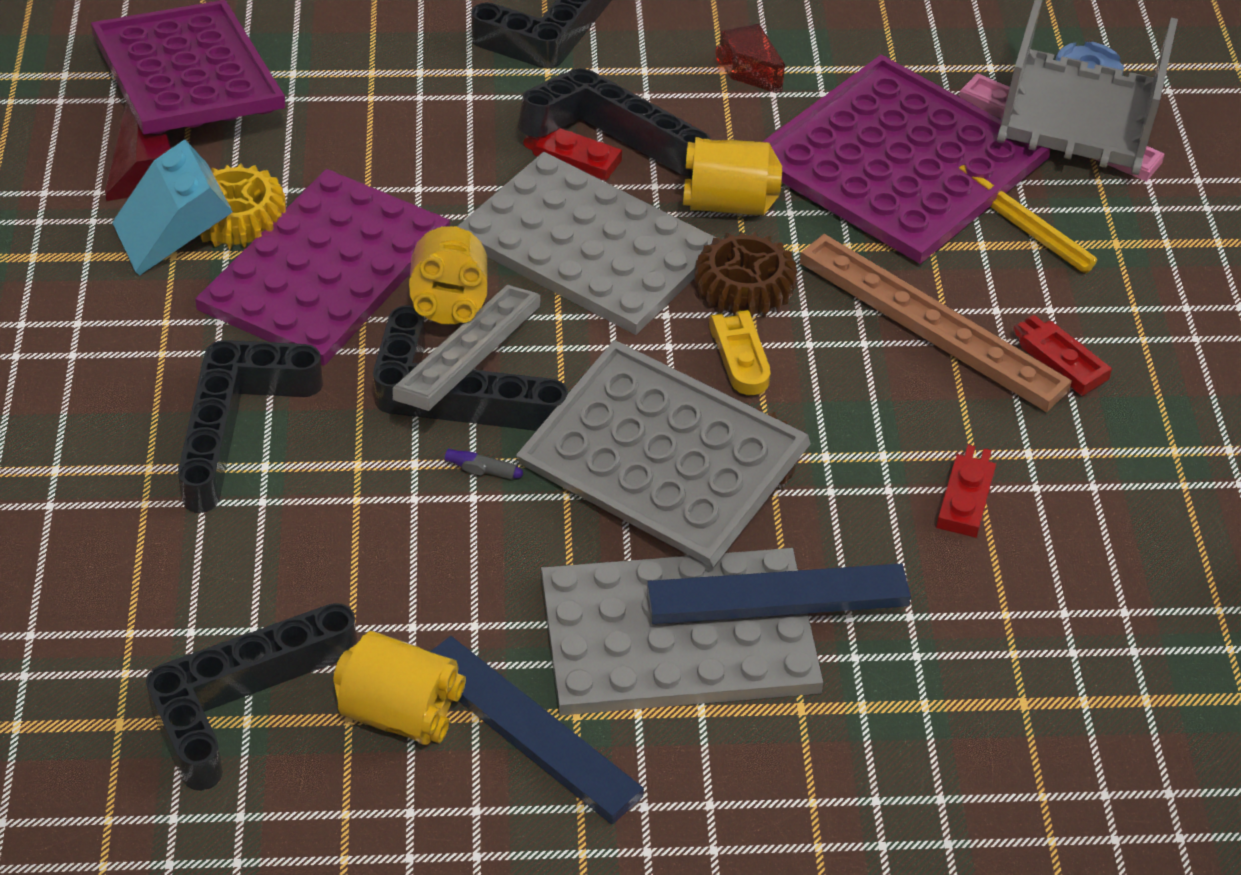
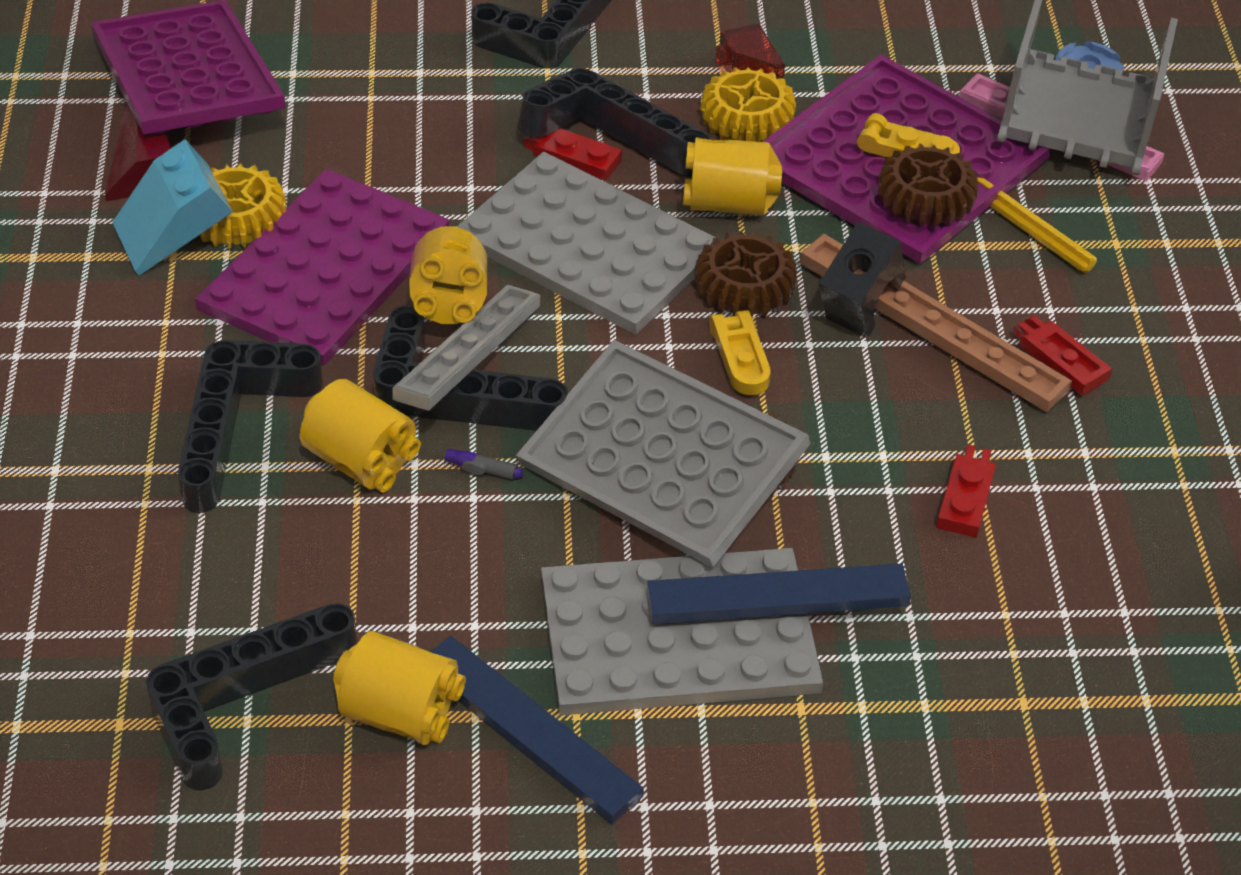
(358, 434): none -> yellow cylinder
(747, 105): none -> yellow gear
(852, 297): none -> black piece
(885, 137): none -> yellow plate
(927, 185): none -> reddish brown gear

